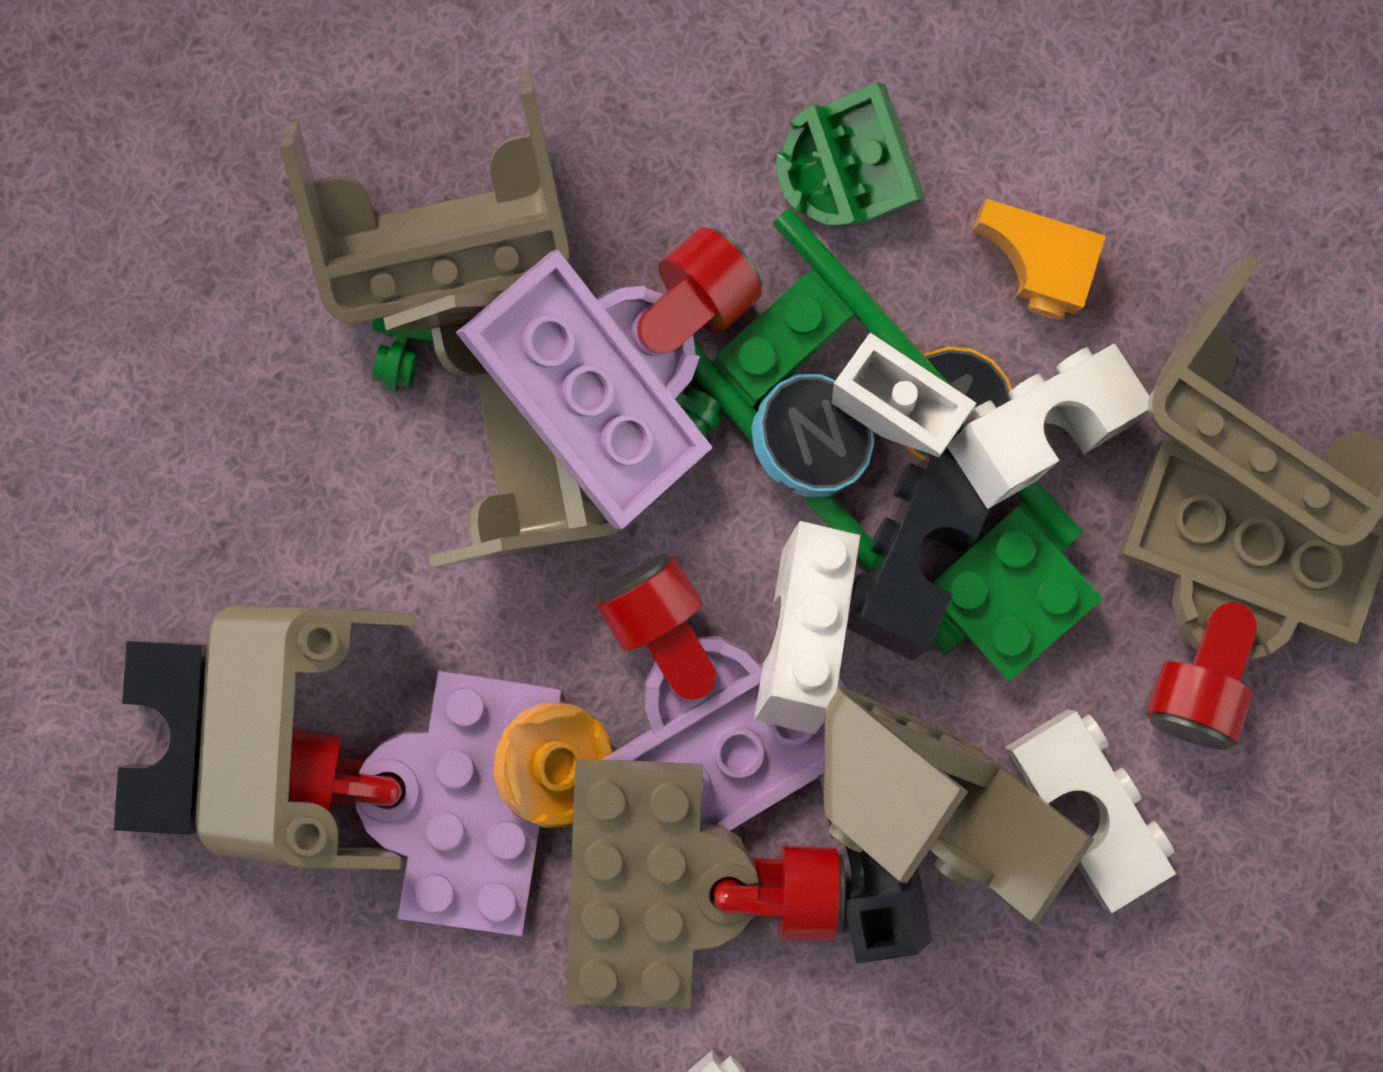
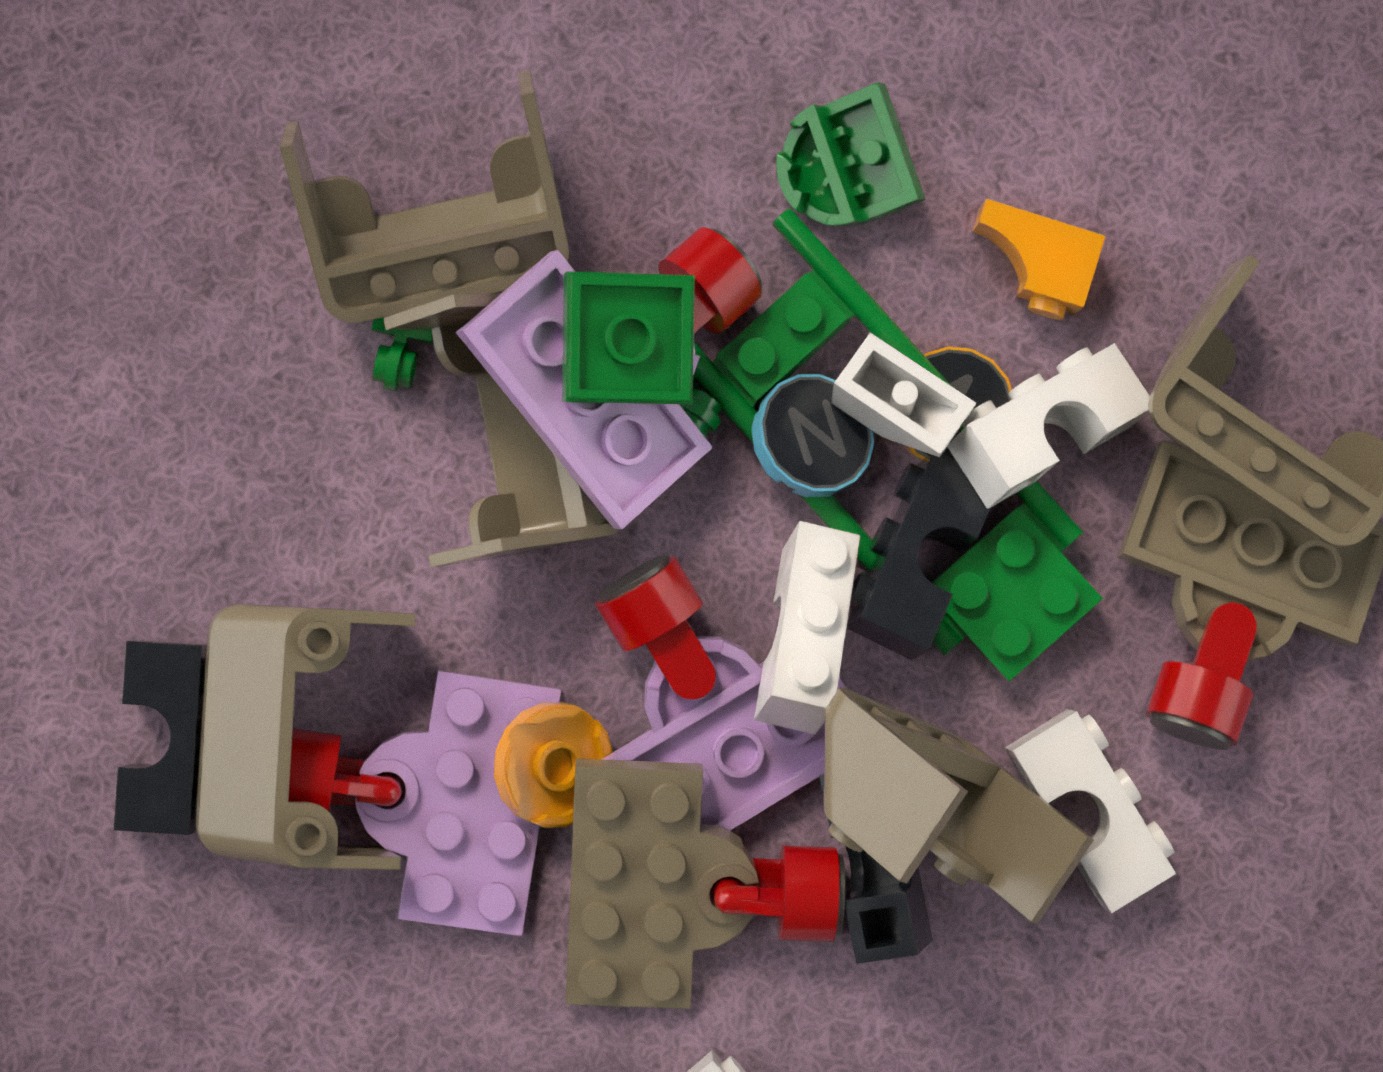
(628, 338): none -> green tile

